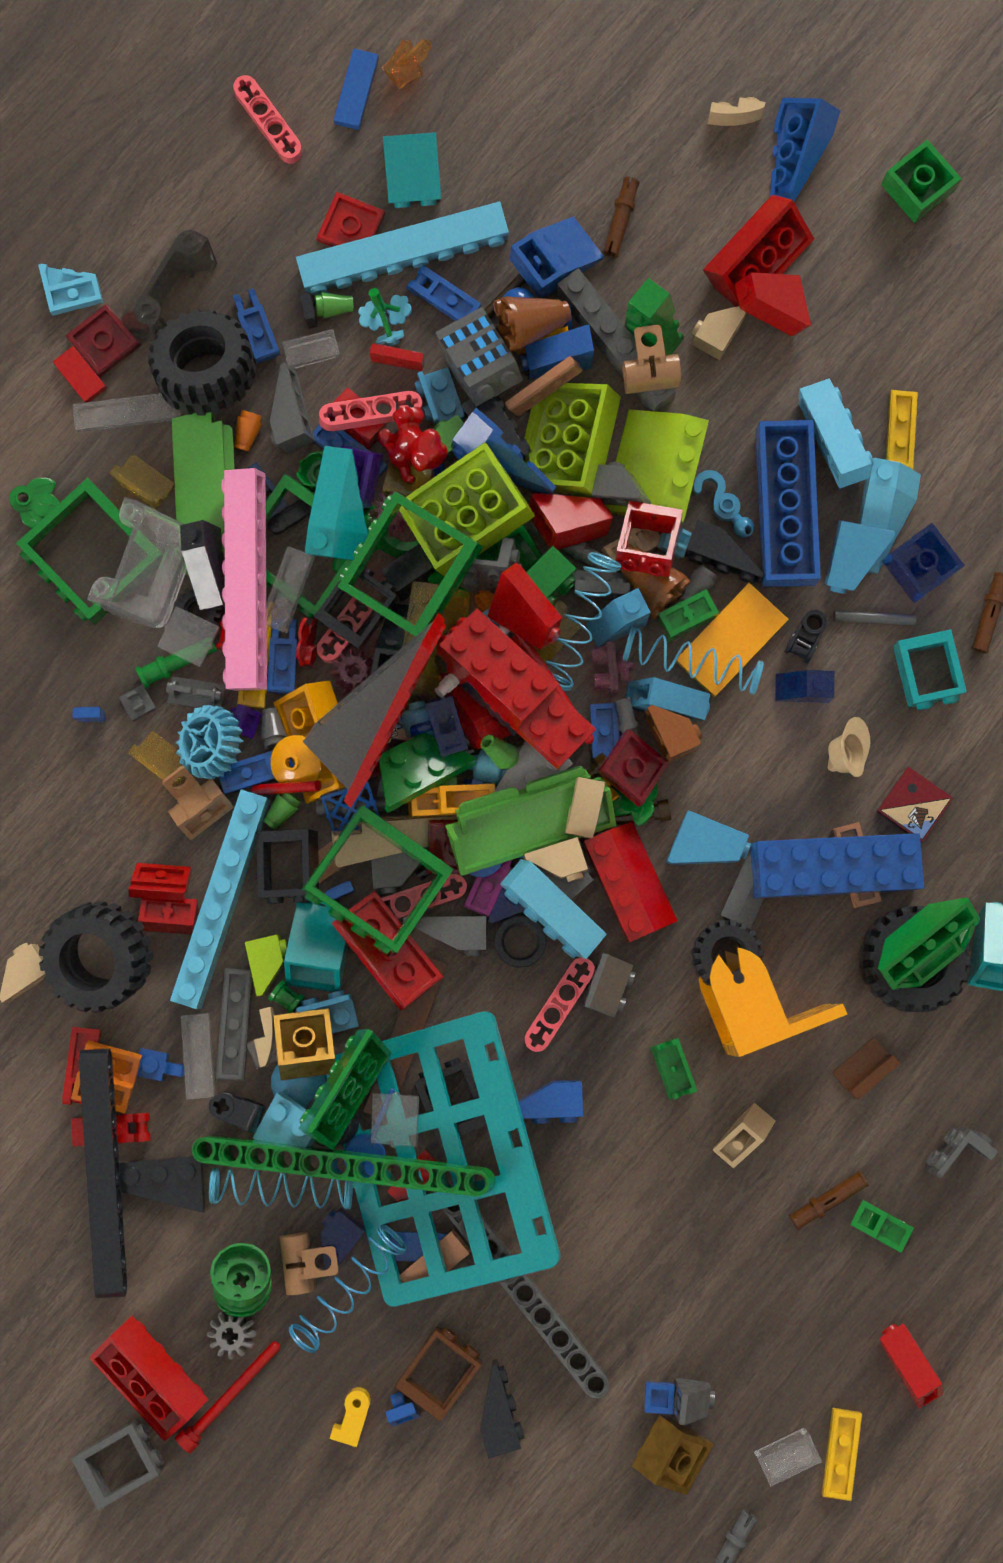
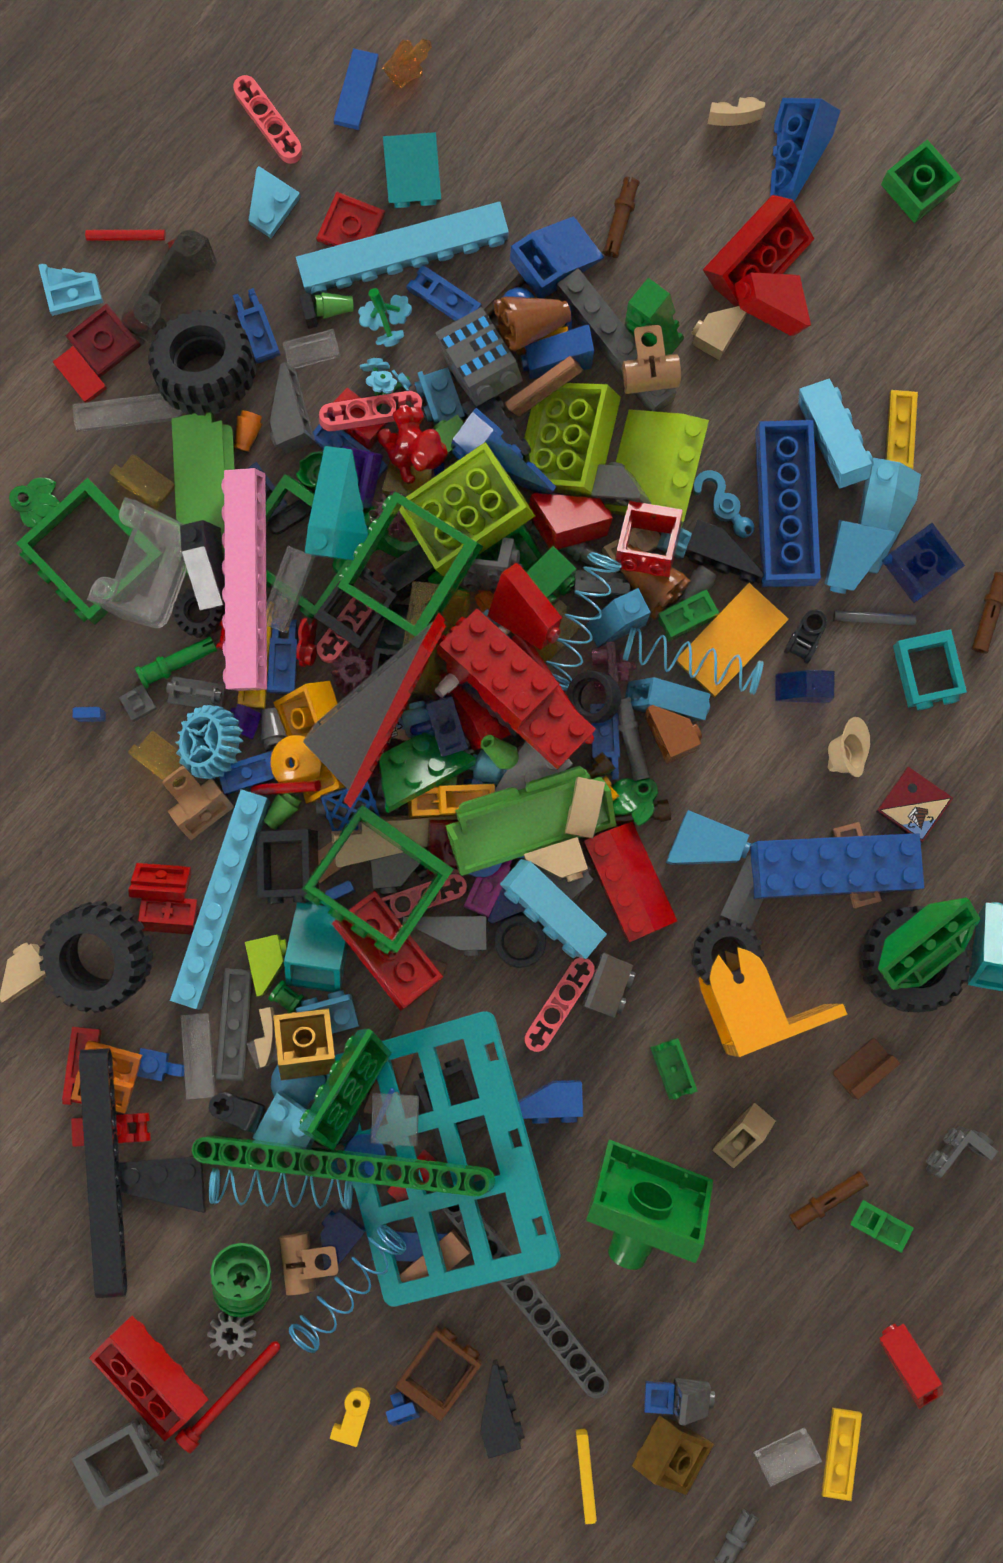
(125, 235): none -> red bar
(188, 636): clear piece -> none
(270, 202): none -> medium azure wing
(382, 380): none -> medium azure plant
(397, 357): red tile -> none
(586, 1476): none -> yellow tile
(613, 695): none -> black tyre
(633, 767): dark red tile -> none
(649, 1206): none -> green piece

